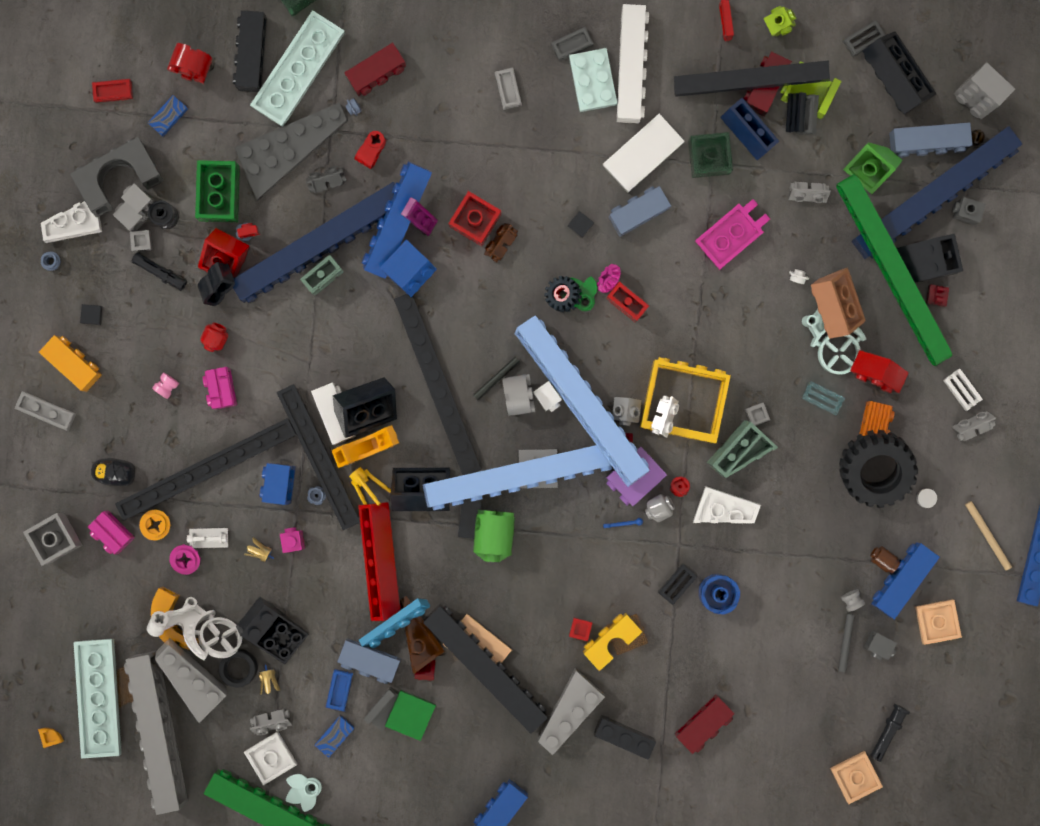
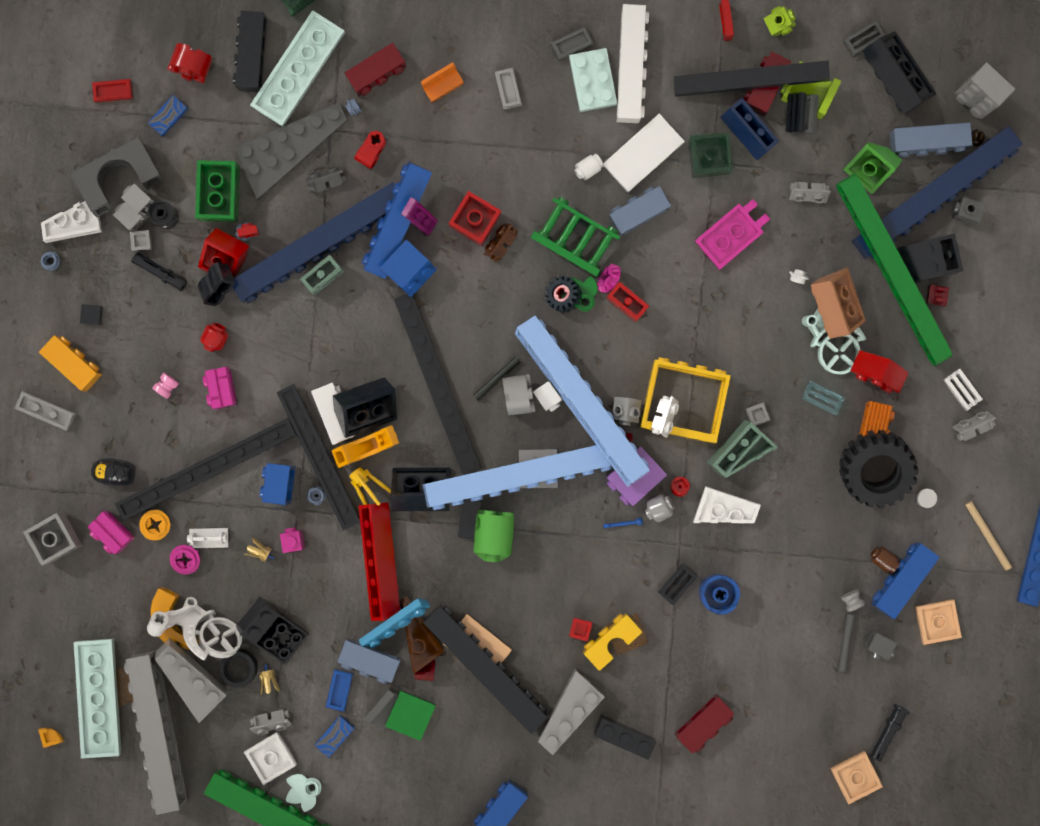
(442, 82): none -> orange panel
(559, 245): none -> green fence
(588, 167): none -> white brick

